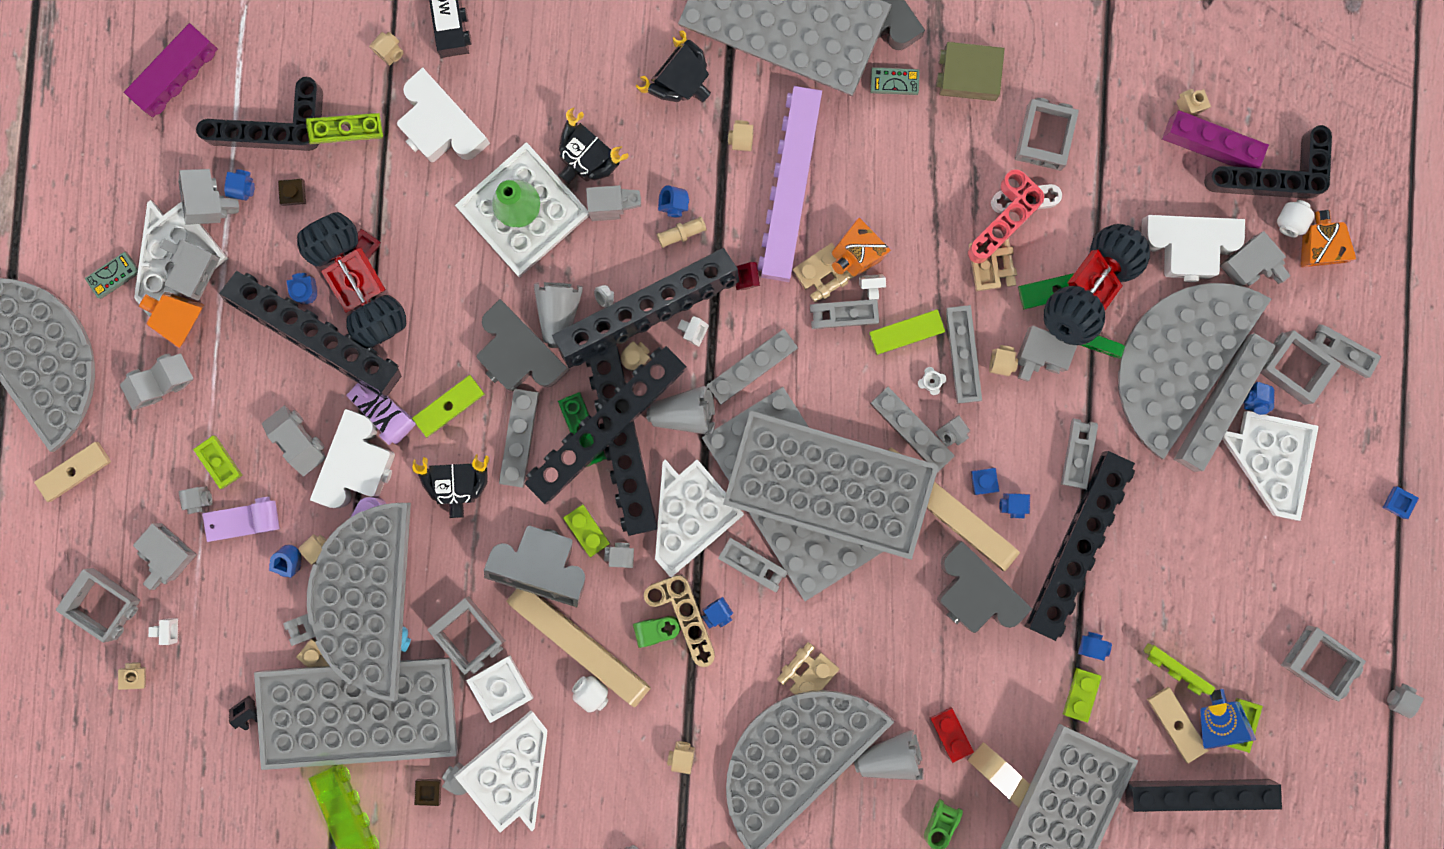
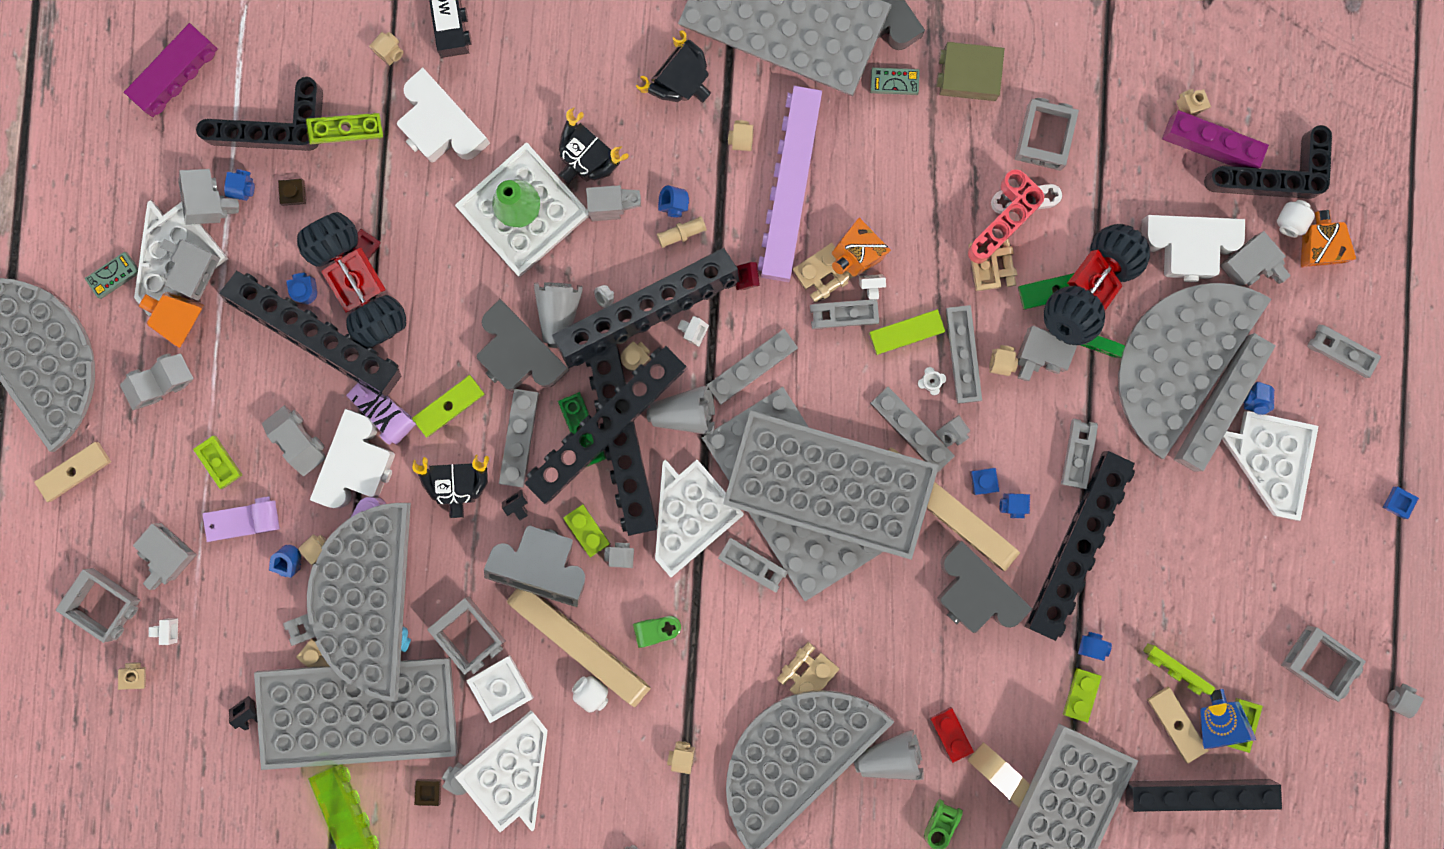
(195, 499): light grey plate -> none
(516, 505): none -> black tile
(686, 622): tan beam -> none
(717, 613): blue plate -> none
(1317, 382): light grey window -> none

